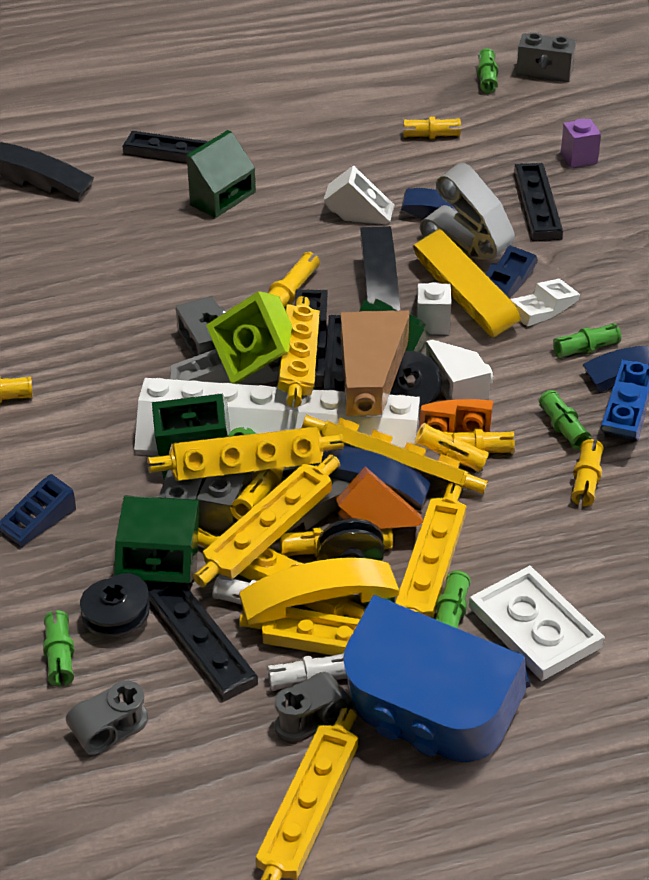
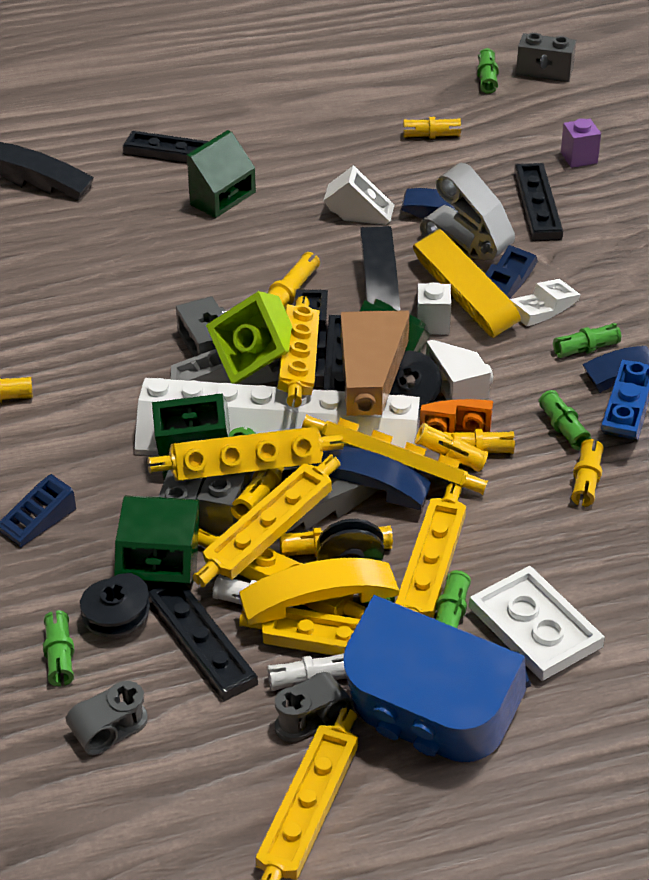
(374, 501): orange slope -> none

